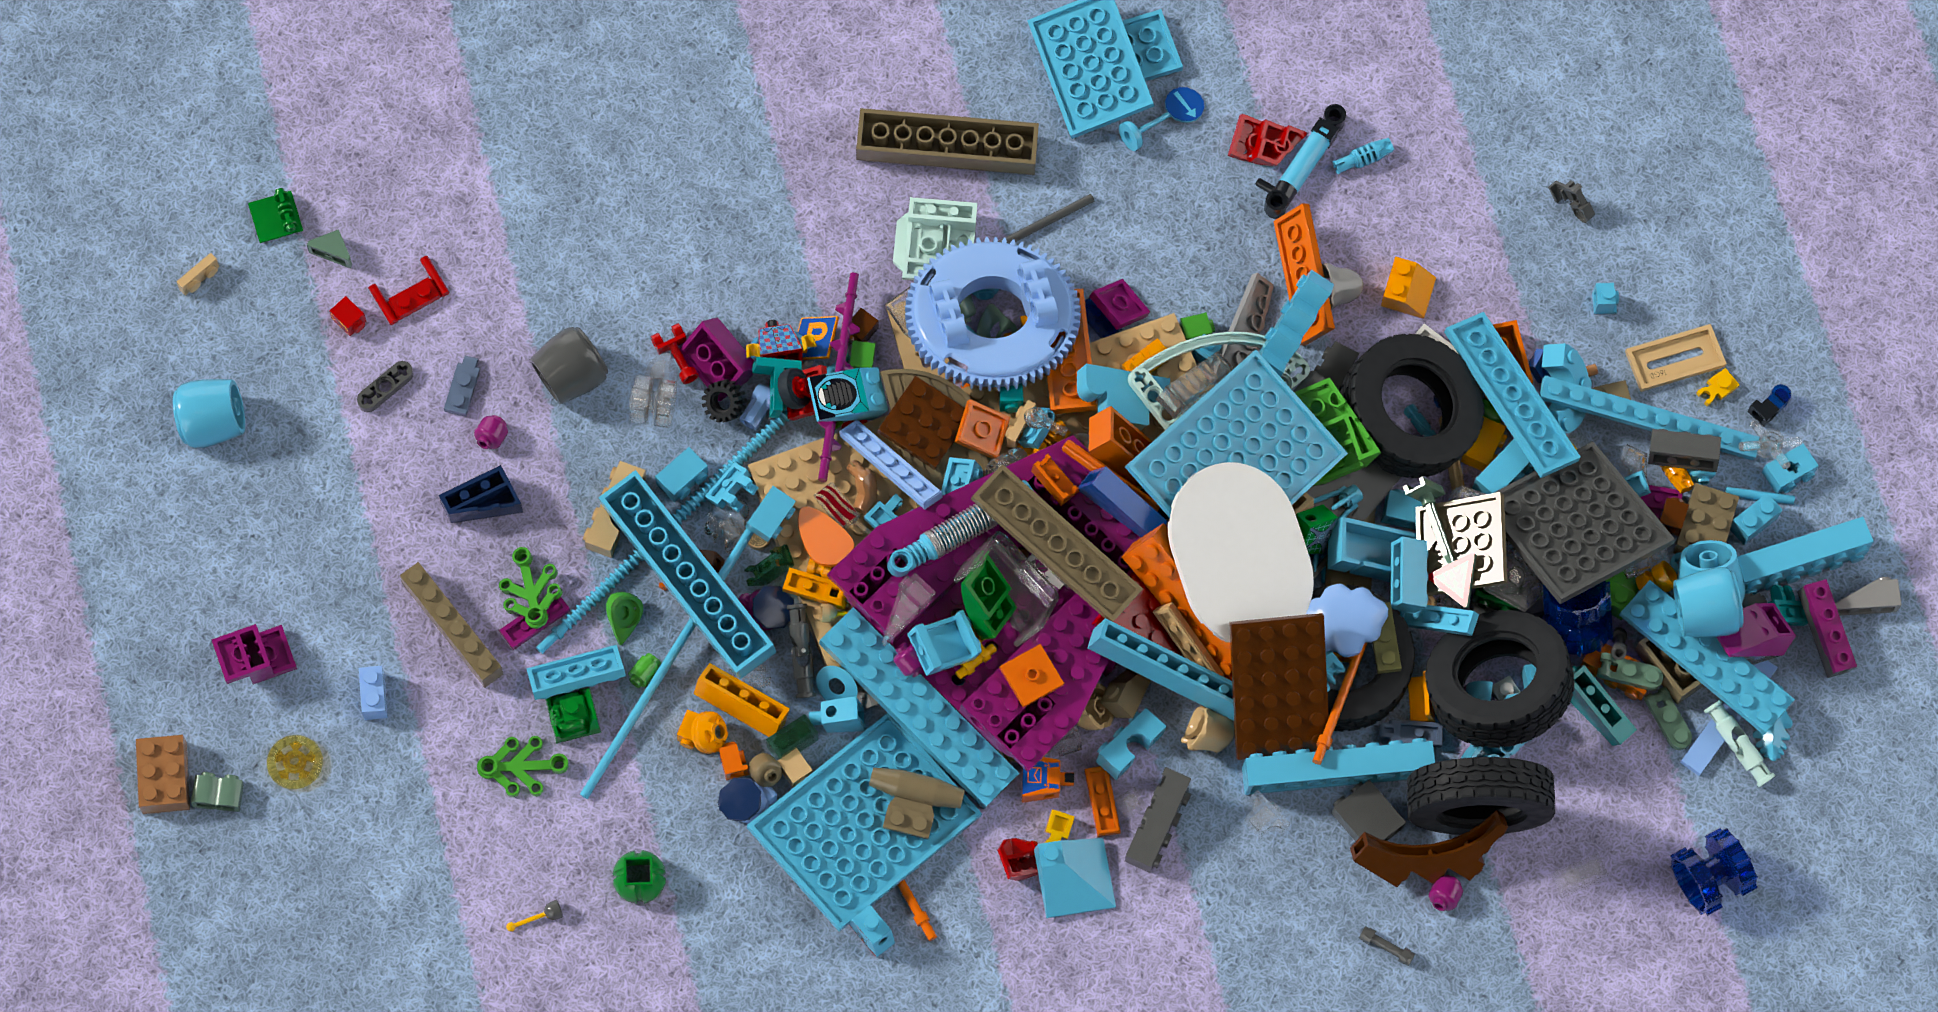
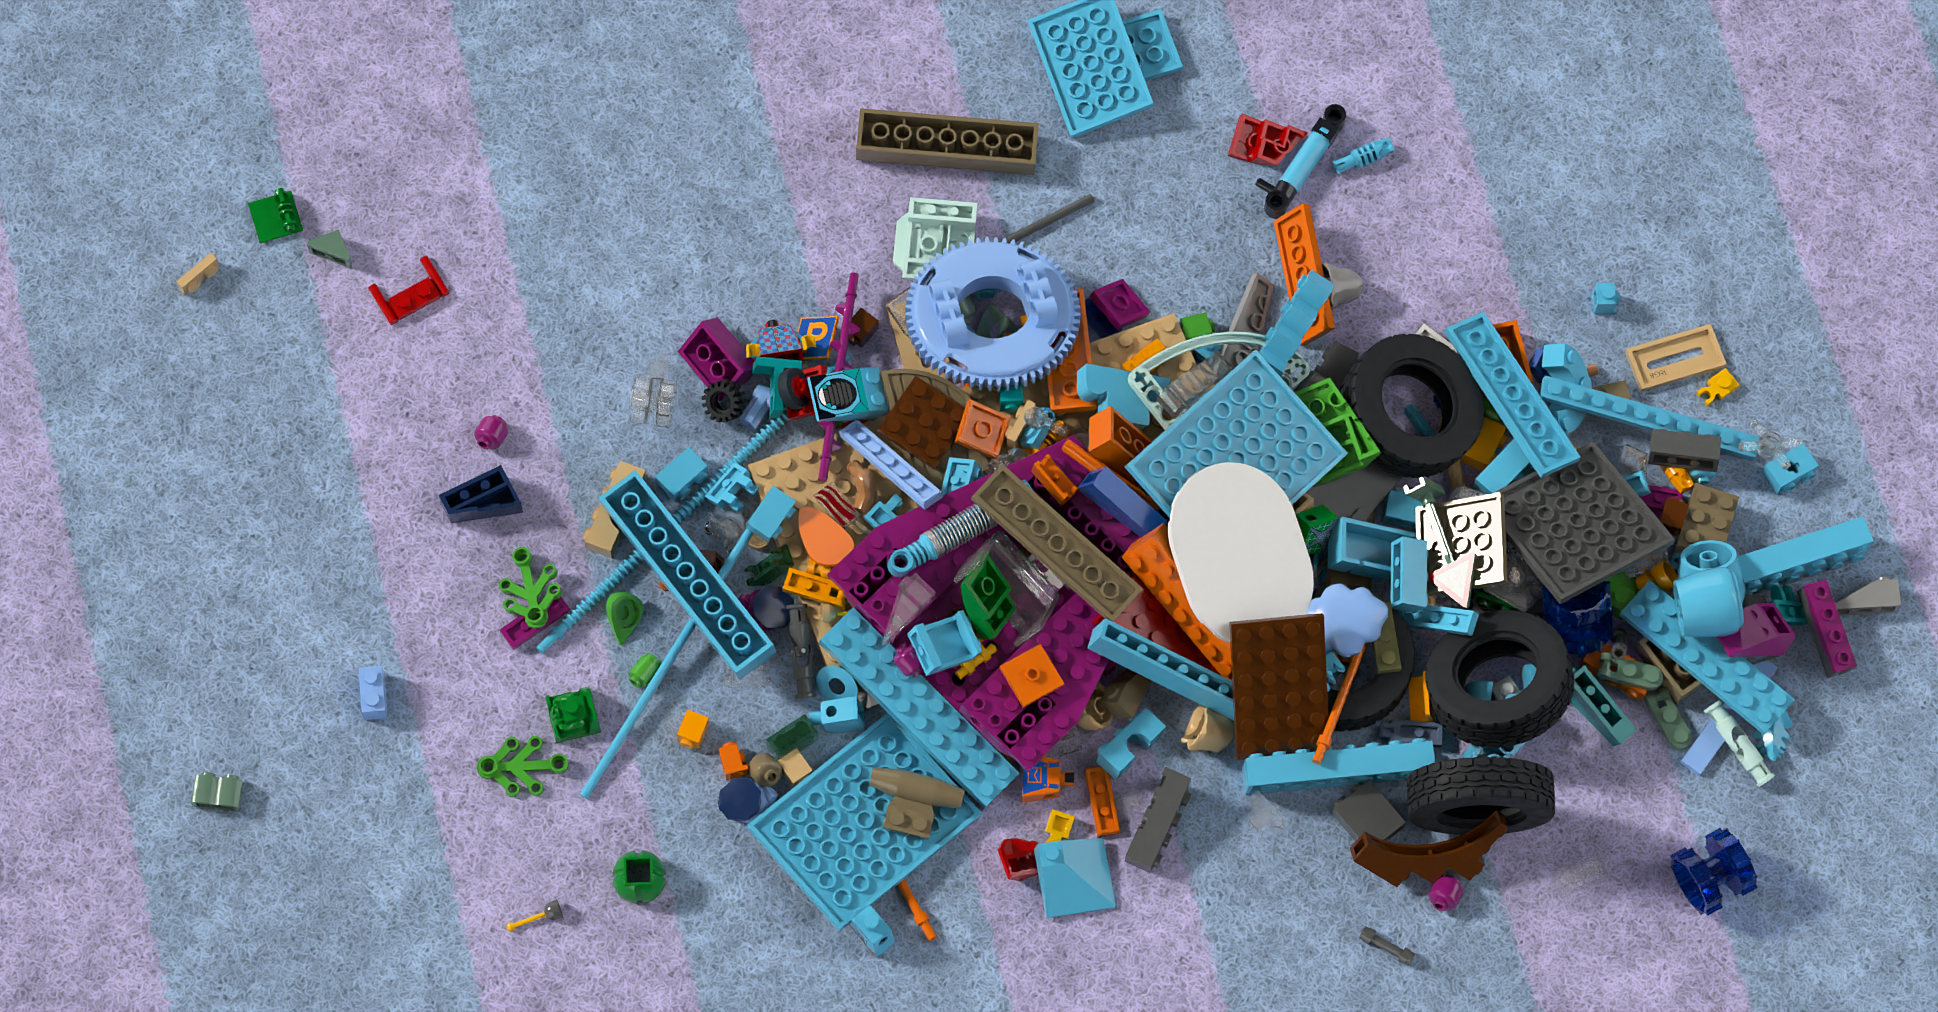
(162, 774): medium nougat brick -> none
(208, 412): medium azure piece -> none
(254, 654): magenta bracket -> none
(305, 777): clear yellow plate -> none
(348, 316): red brick -> none
(385, 377): dark grey beam -> none
(451, 624): dark tan brick -> none
(462, 386): sand blue hinge -> none
(569, 365): dark grey piece -> none
(576, 672): medium azure plate -> none
(687, 373): red bar -> none
(704, 732): light orange piece -> none
(741, 700): light orange brick -> none
(862, 354): bright green brick -> none
(1181, 104): piece -> none
(1185, 637): tan tile -> none
(1348, 498): medium azure plant -> none
(1408, 288): light orange slope -> none
(1573, 192): dark grey piece -> none
(1755, 518): medium azure brick -> none
(1756, 495): medium azure bar -> none
(1776, 402): leg -> none

